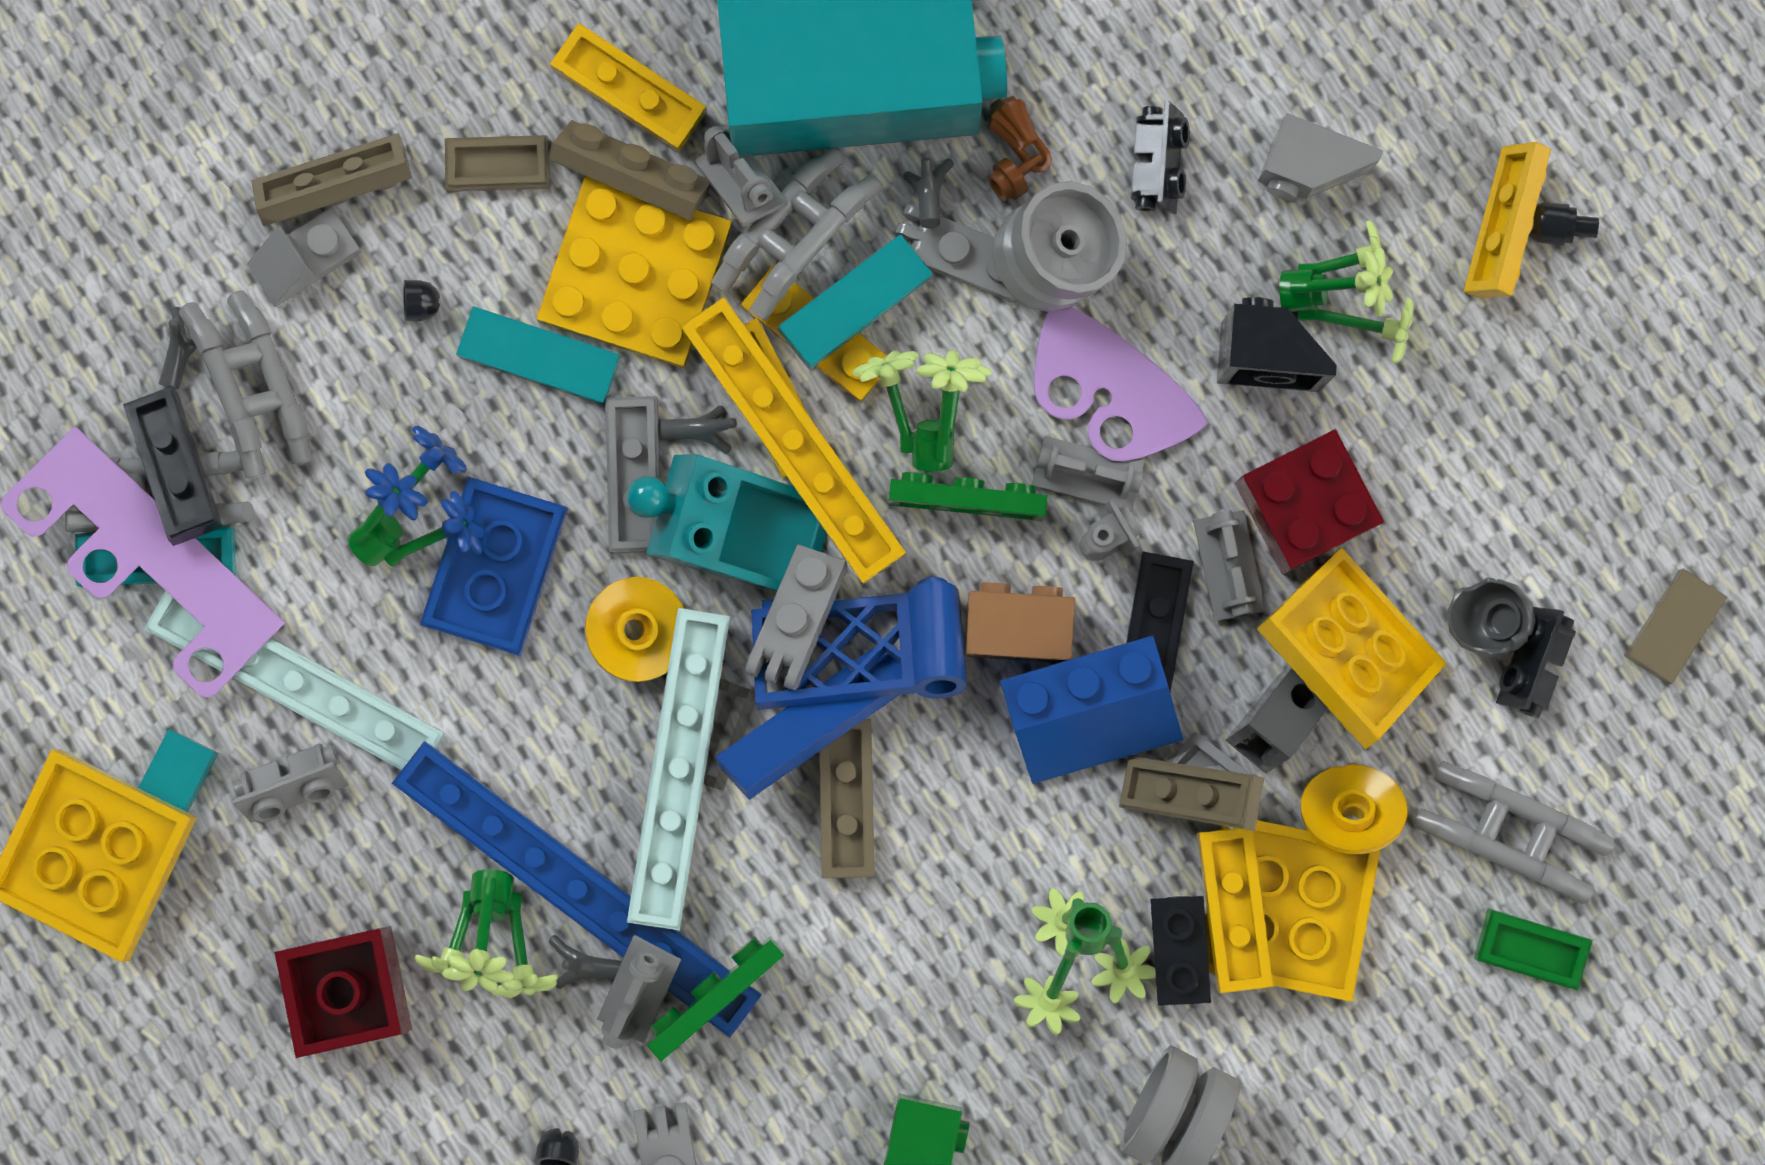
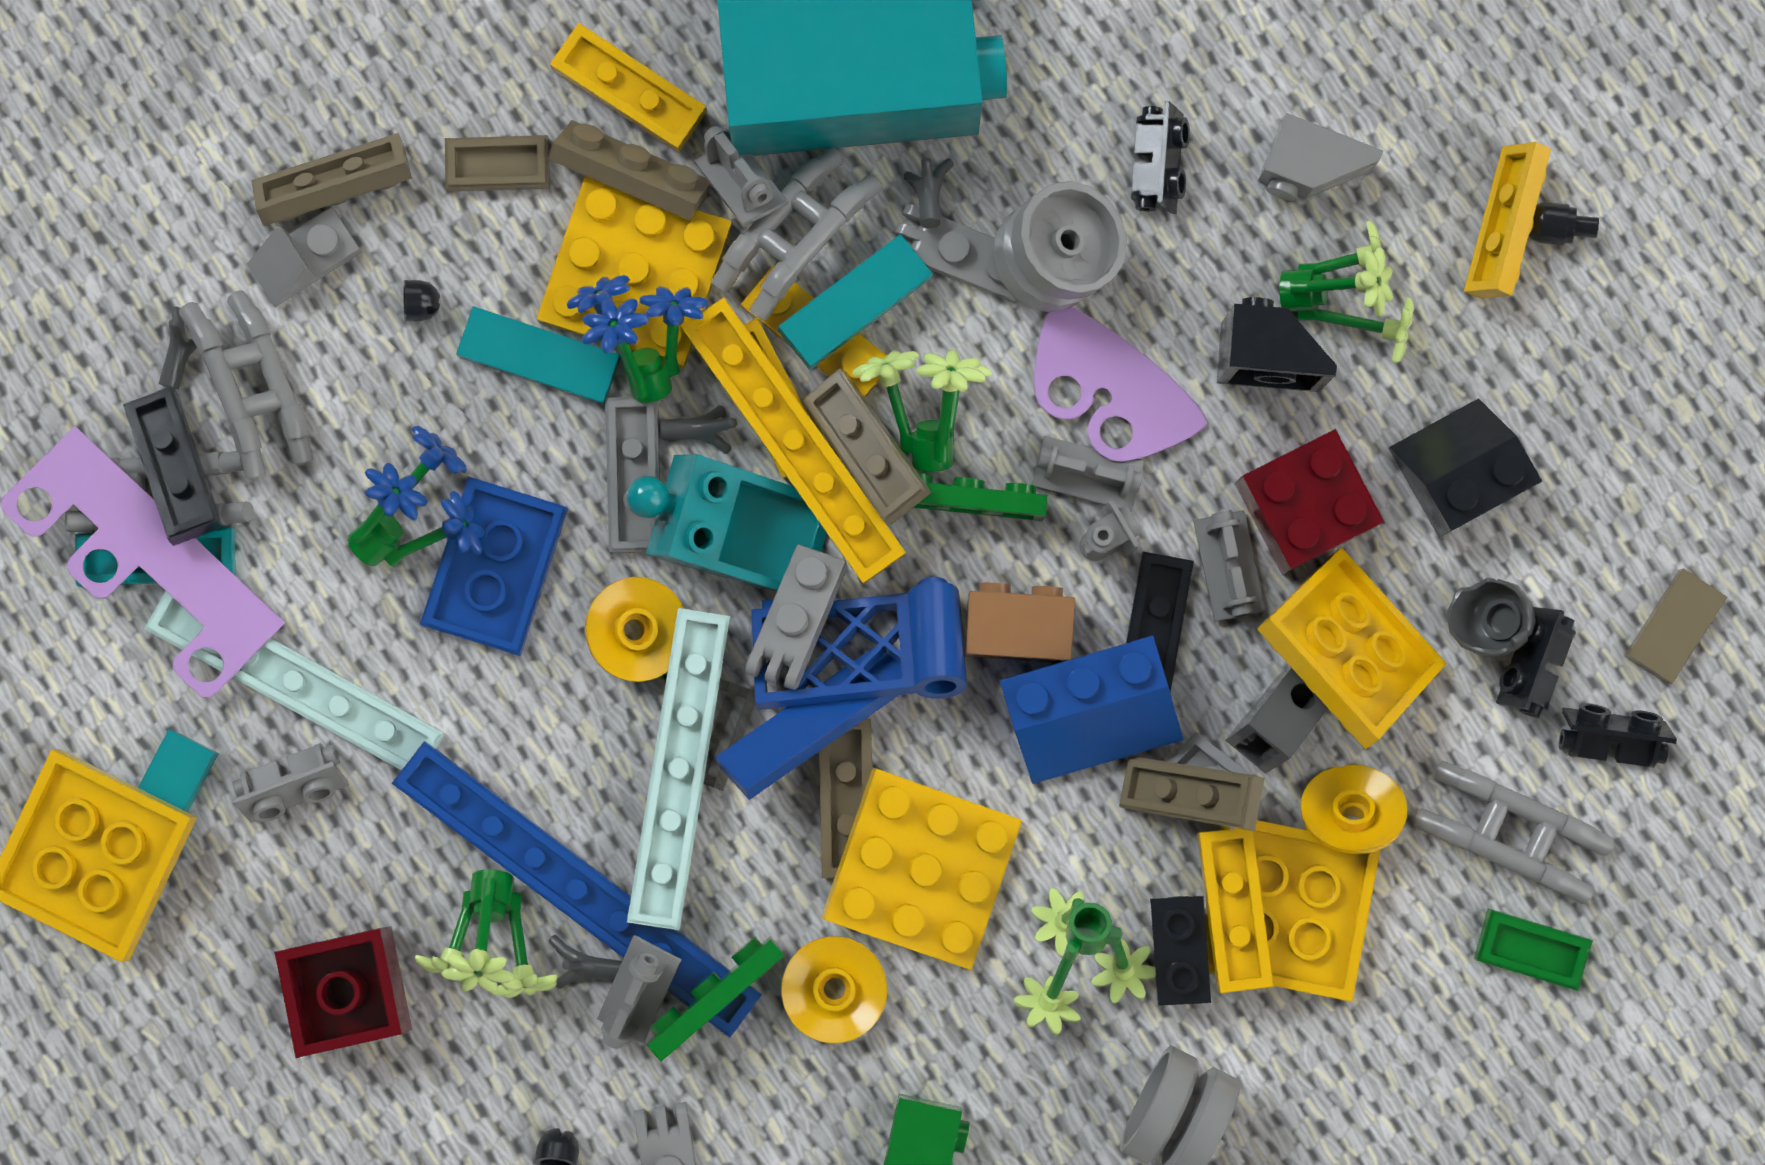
(645, 368): none -> blue plant
(829, 1018): none -> yellow dish
(865, 446): none -> dark tan tile
(921, 869): none -> yellow plate
(1012, 123): dark orange piece -> none
(1464, 466): none -> black slope
(1637, 735): none -> black hinge

